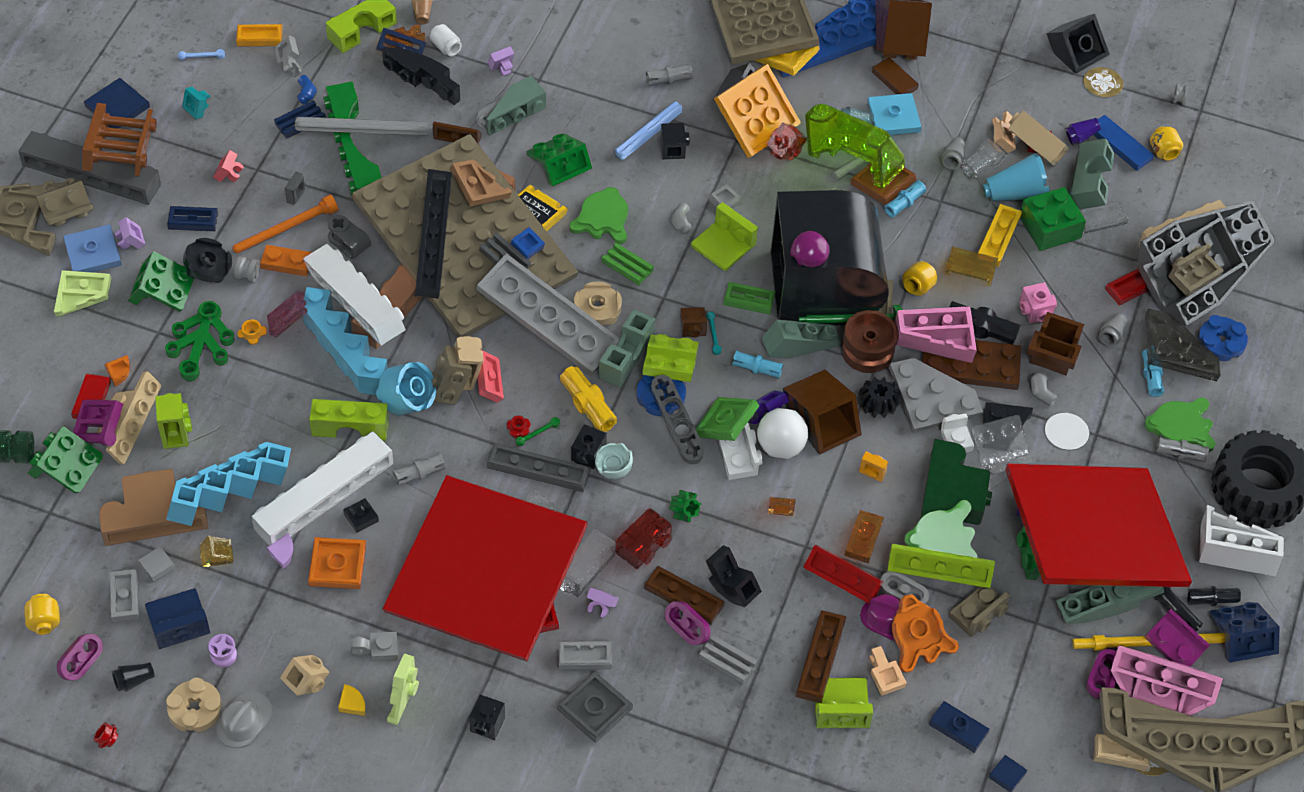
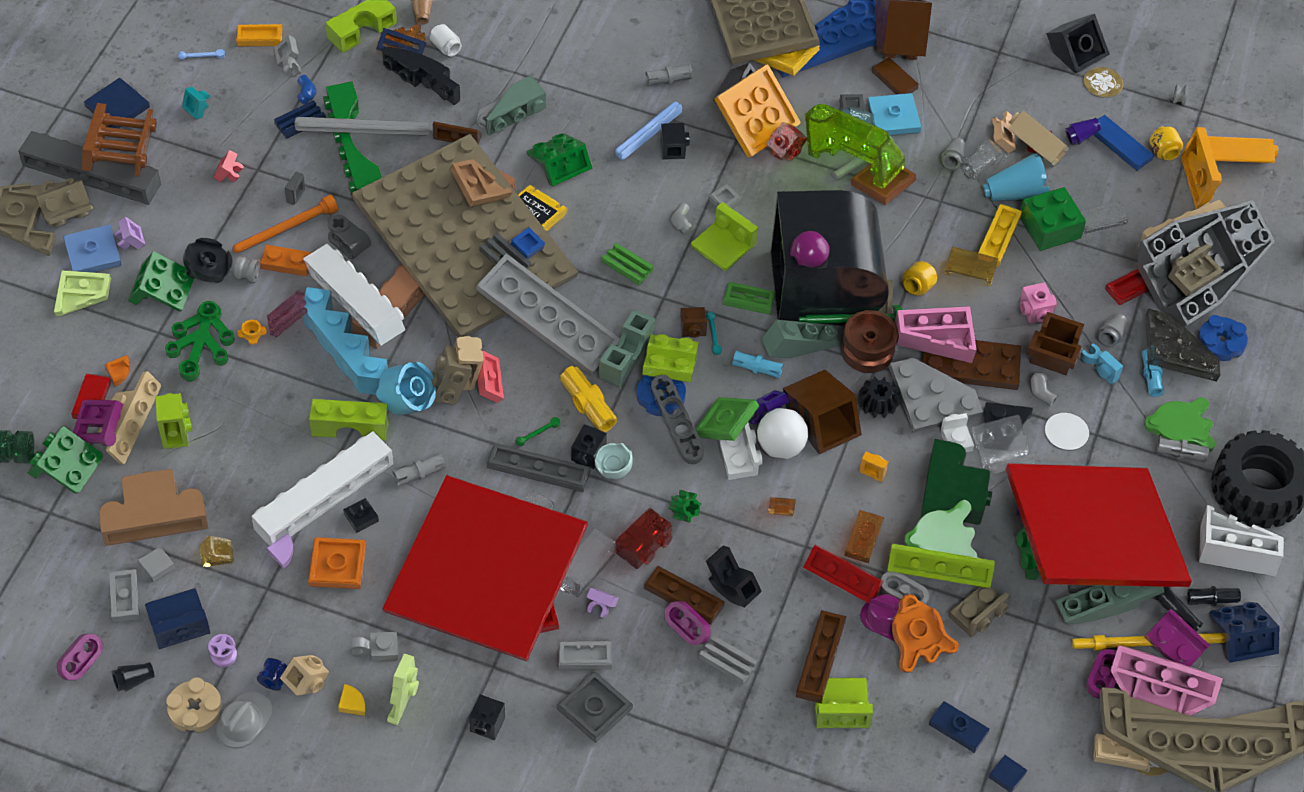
(41, 614): yellow head -> none
(106, 735): red plate -> none
(191, 221): dark blue tile -> none
(235, 476): medium azure brick -> none
(271, 674): none -> clear blue wheel
(433, 234): black plate -> none
(502, 60): lavender tile -> none
(520, 431): red plate -> none
(602, 214): bright green tile -> none
(608, 297): tan plate -> none
(852, 100): none -> dark grey tile
(885, 675): light nougat plate -> none
(905, 199): medium azure pin -> none
(988, 324): black piece -> none
(1089, 185): sand green arch -> none
(1105, 363): none -> medium azure plate
(1204, 150): none -> light orange piece

